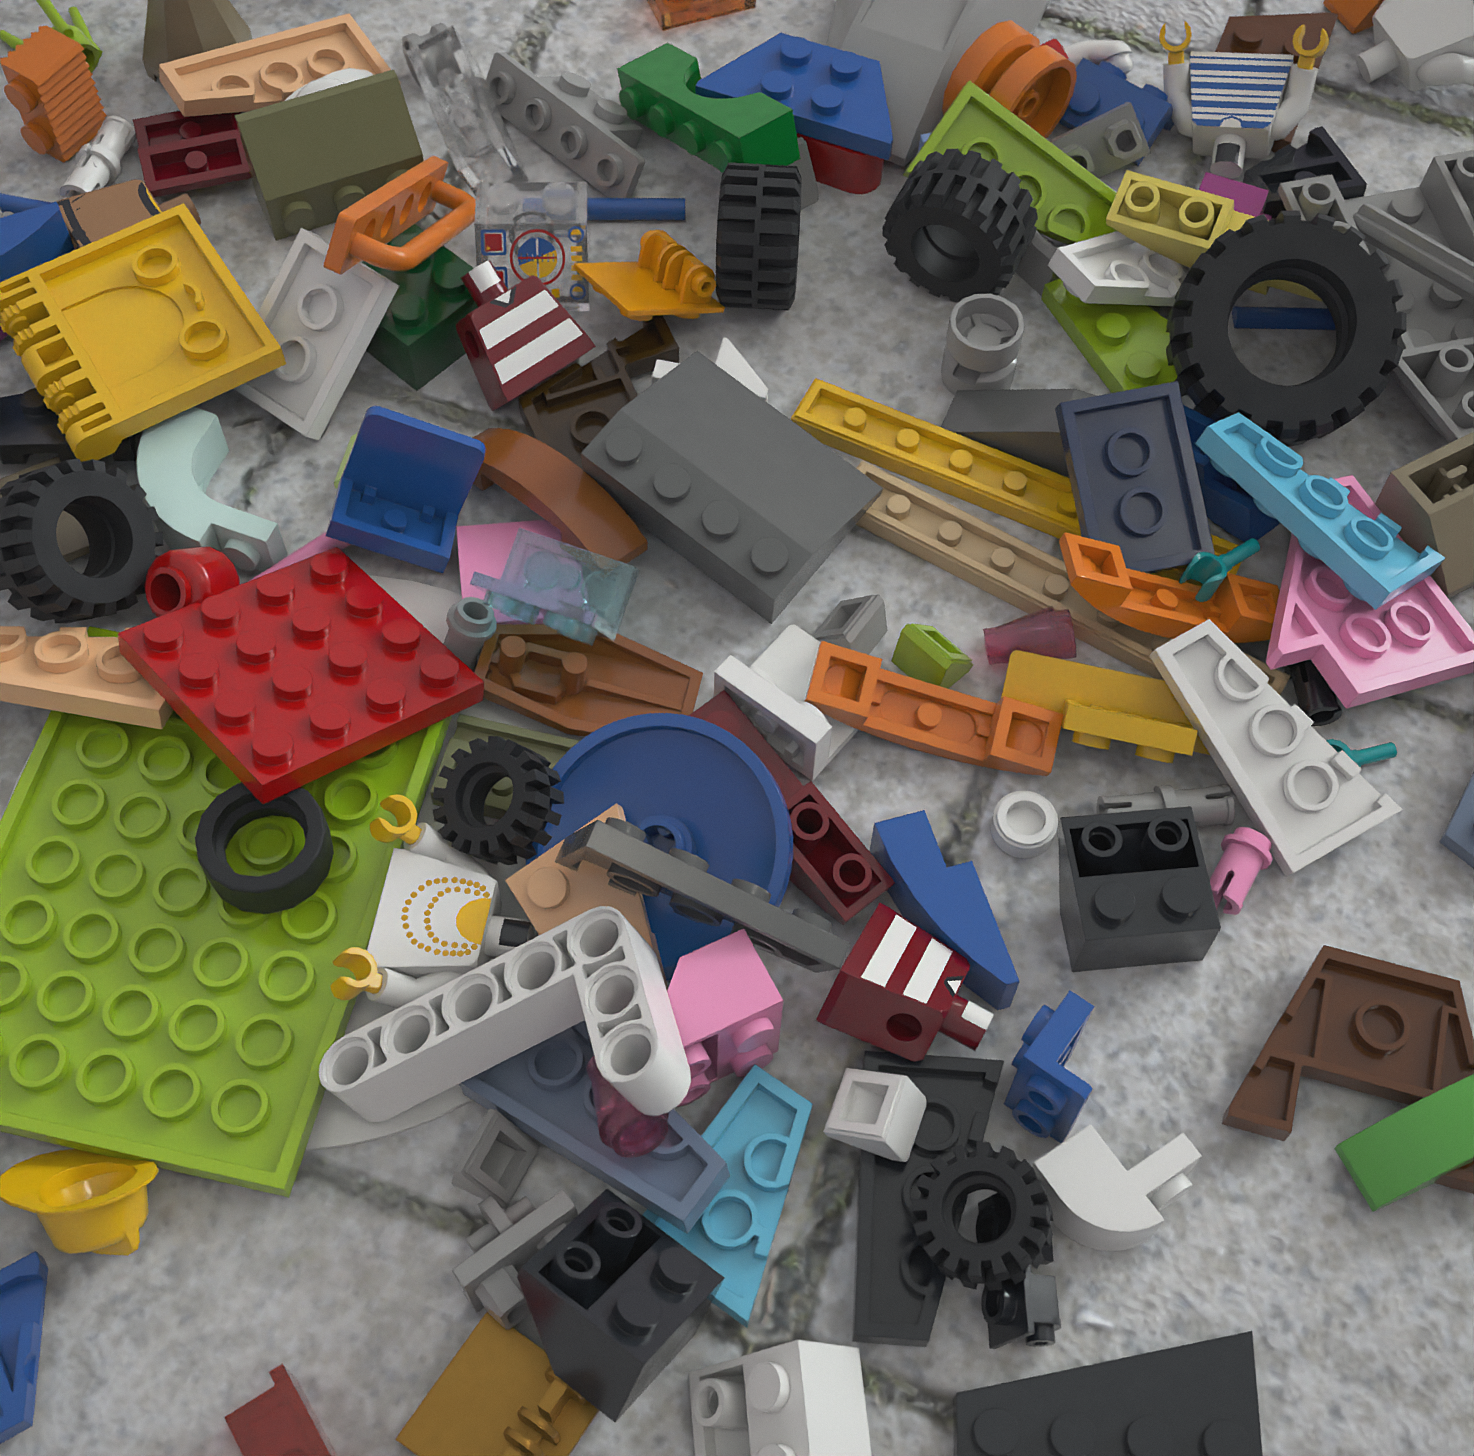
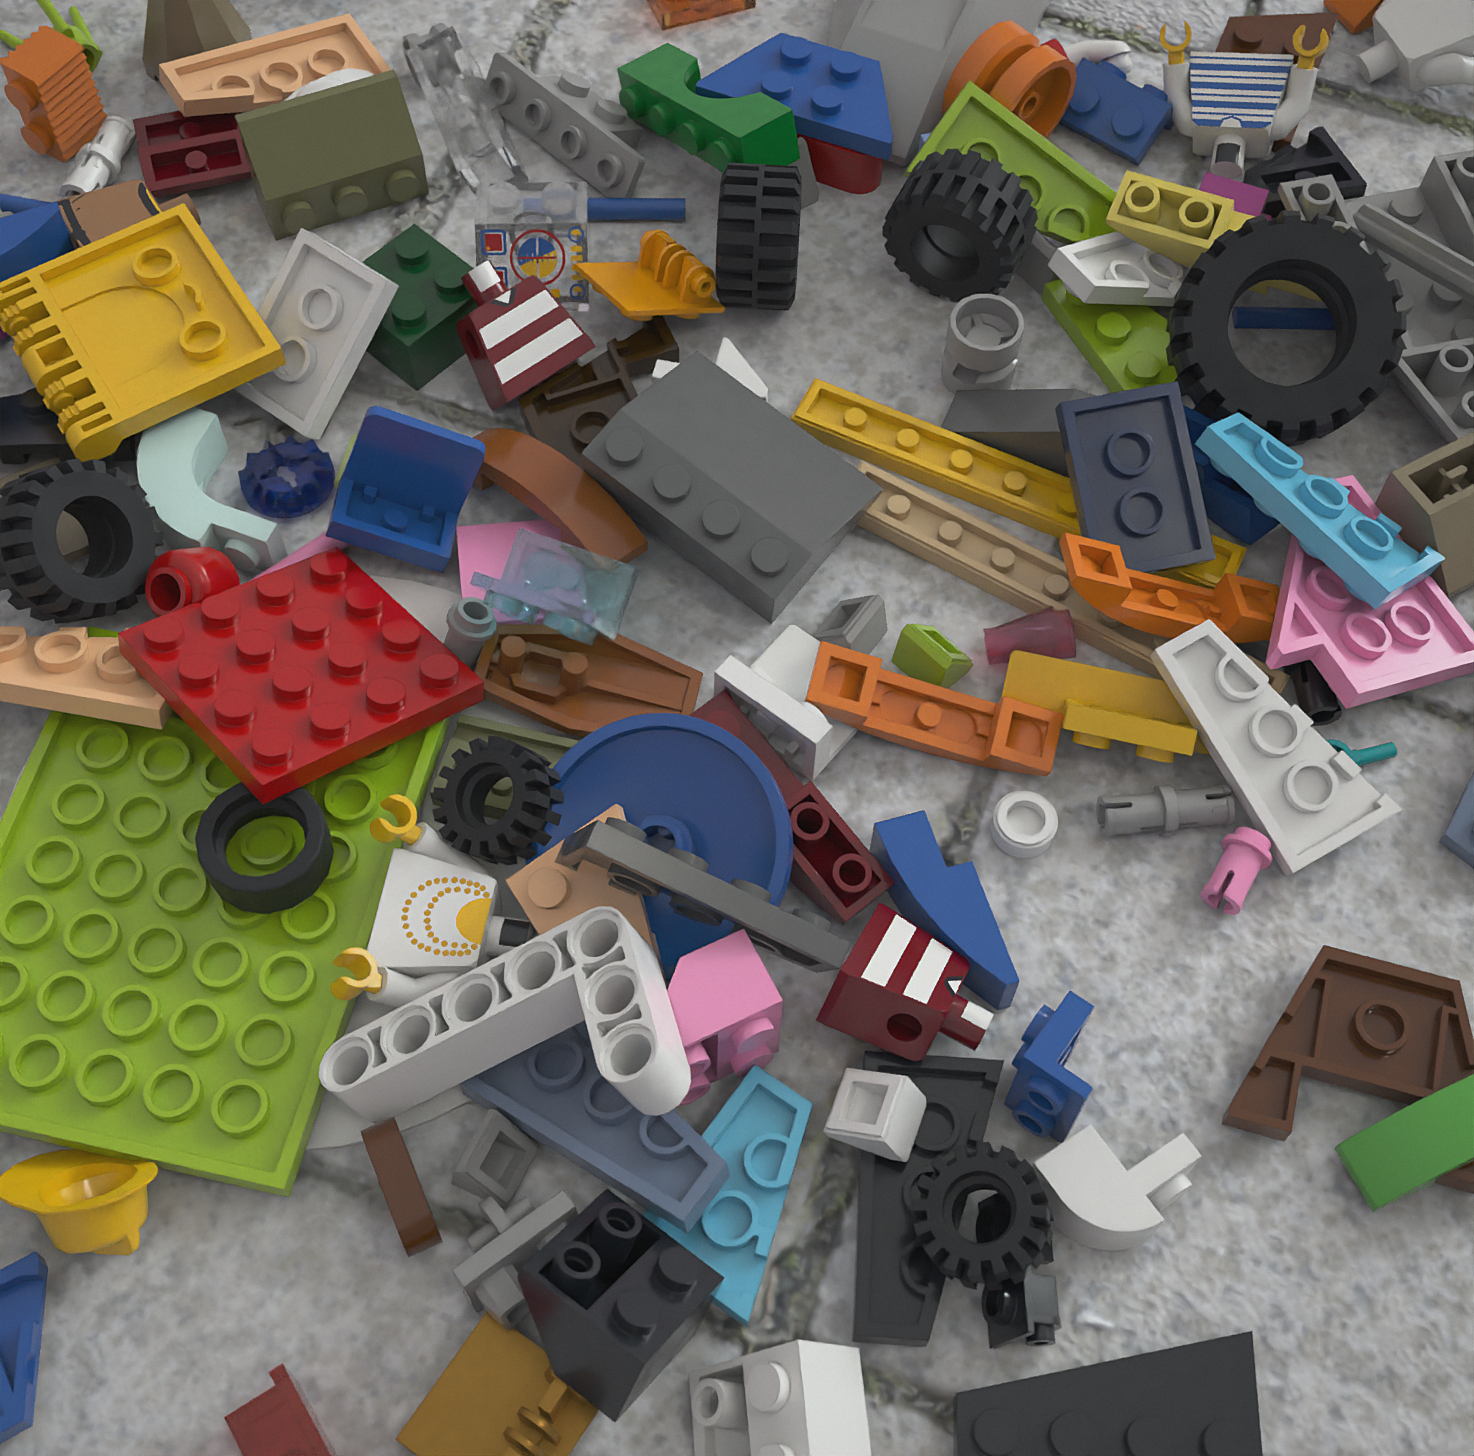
(272, 494): none -> clear blue gear
(393, 208): orange piece -> none
(401, 1187): none -> reddish brown beam
(620, 1123): clear pink cone -> none
(1106, 141): light grey hips -> none
(1134, 889): black slope -> none
(1213, 569): teal hand -> none

